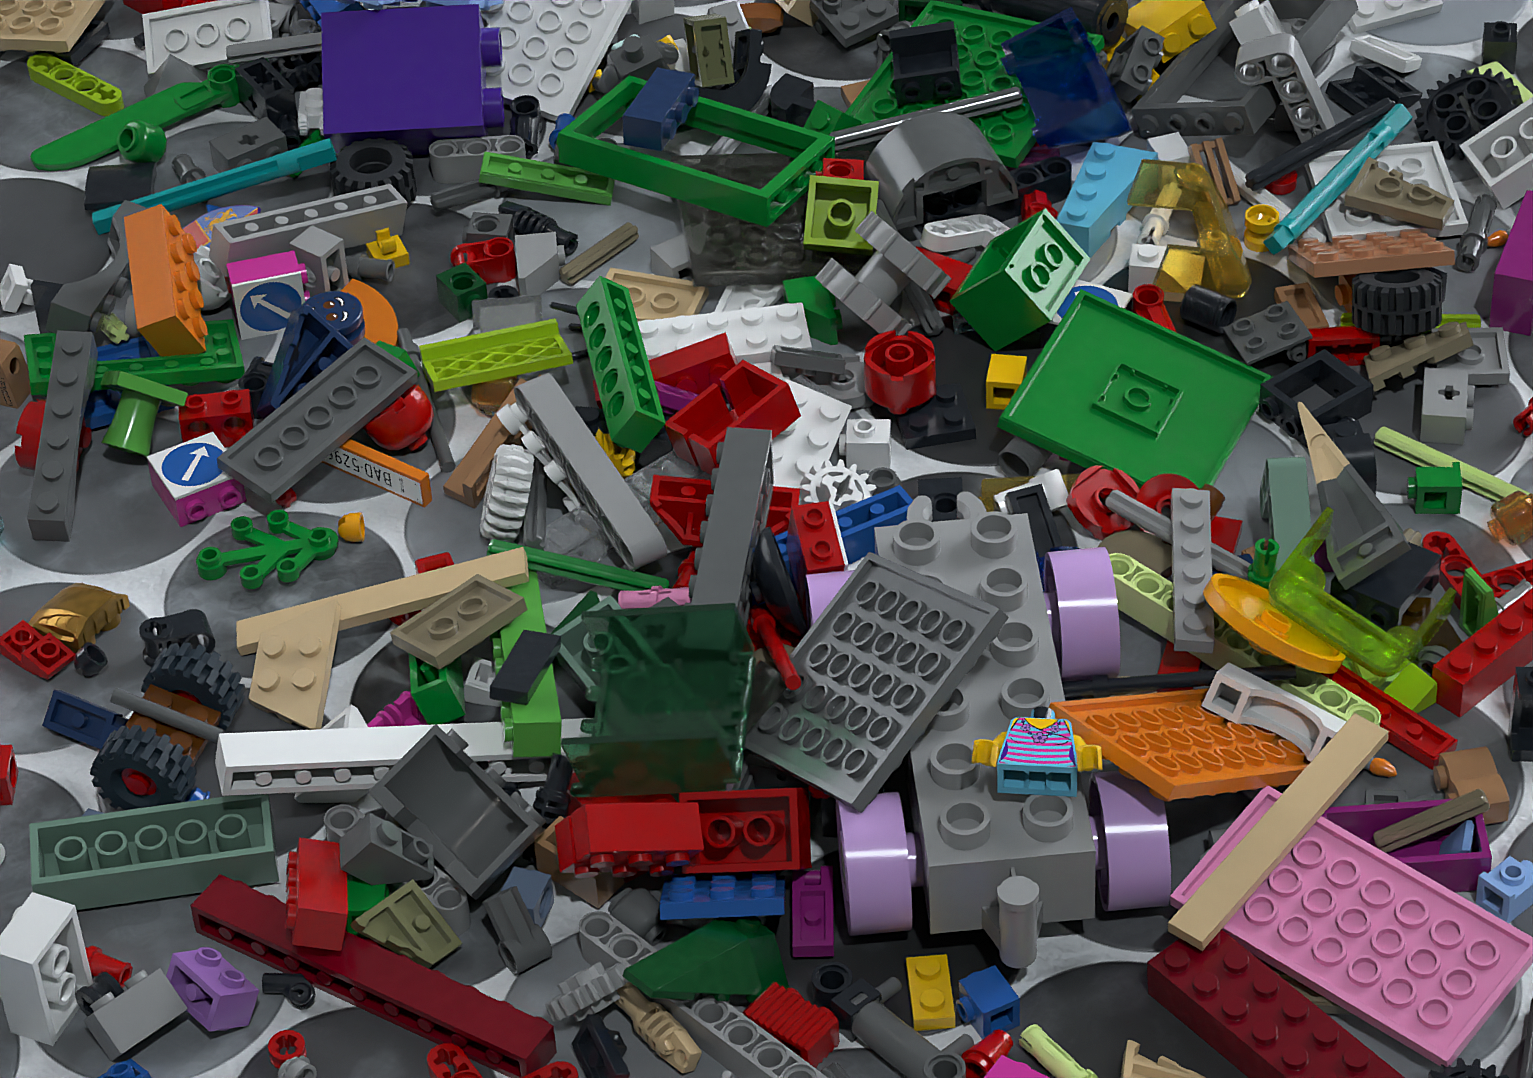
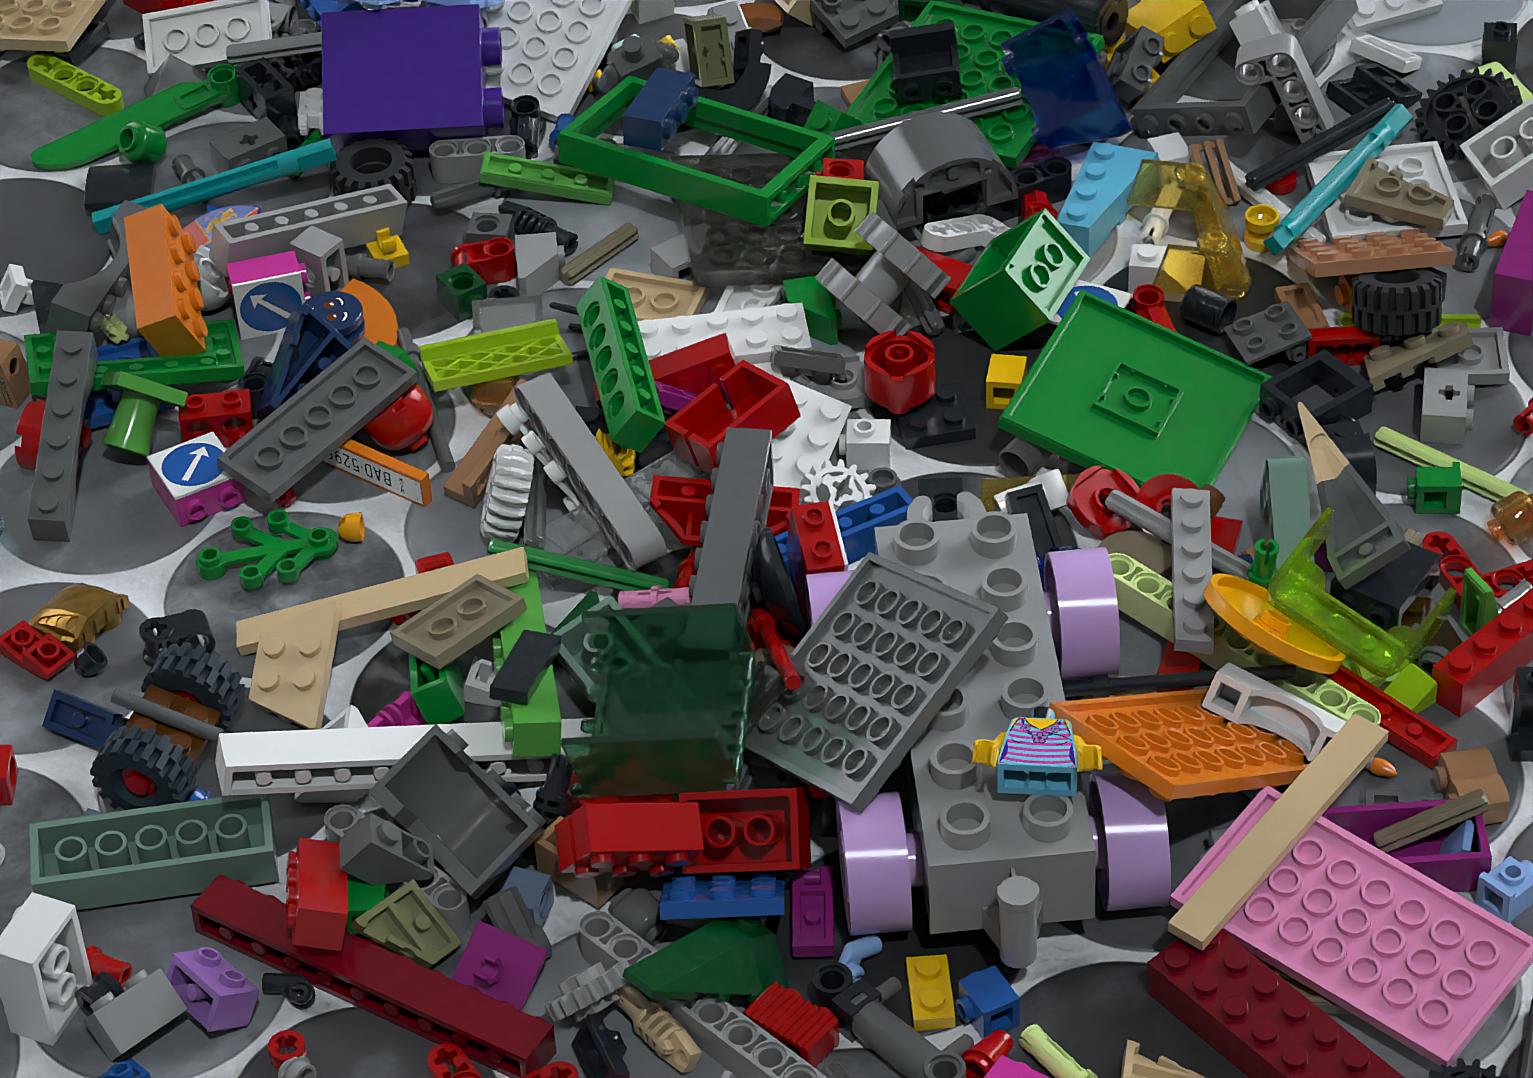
(500, 964): none -> magenta piece
(857, 950): none -> light blue arm

